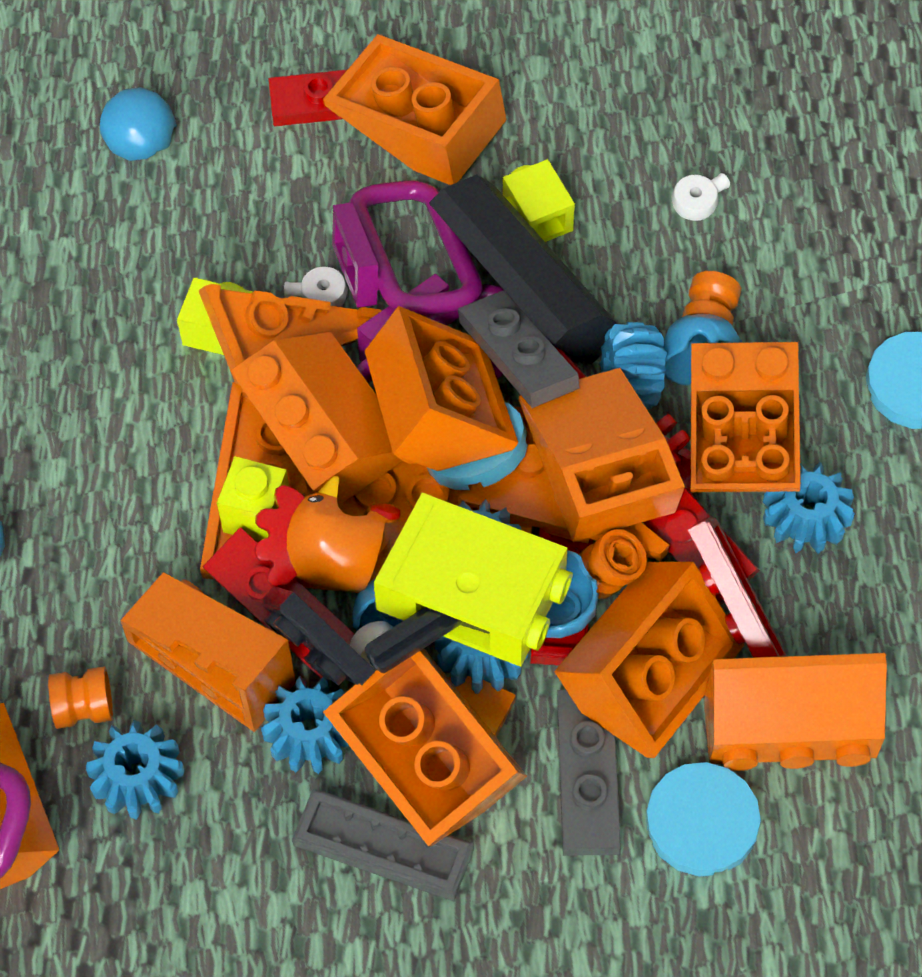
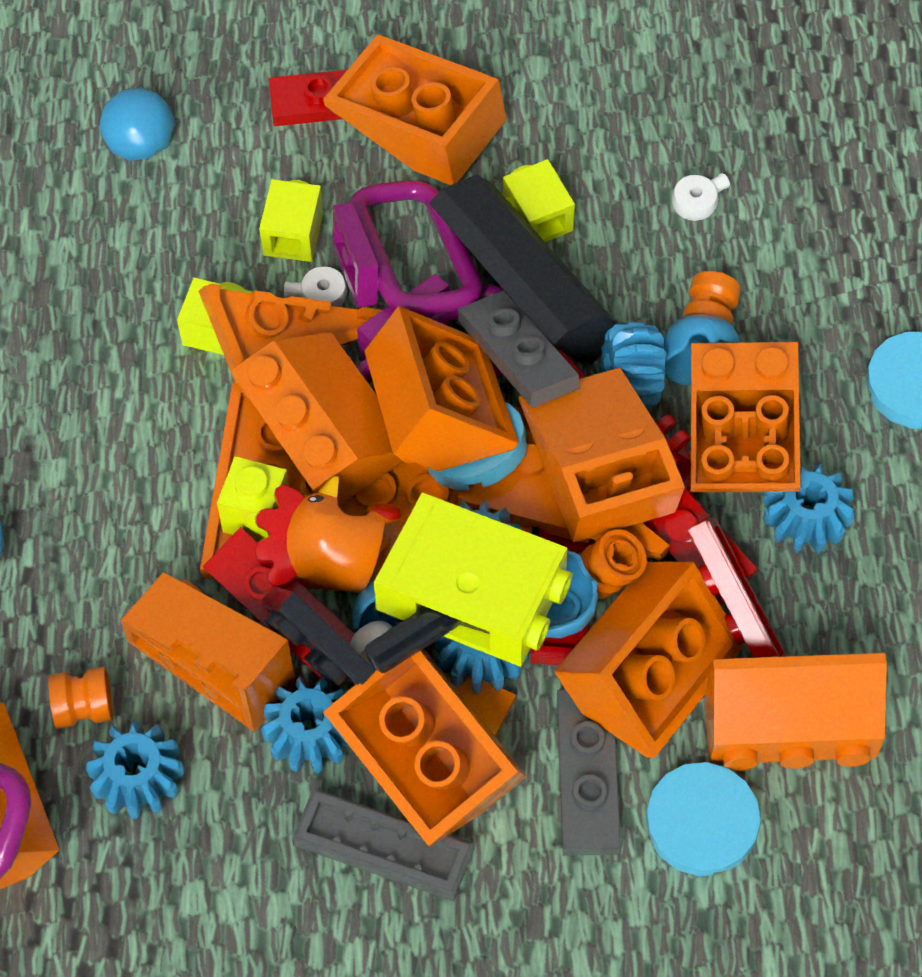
(291, 220): none -> neon yellow brick

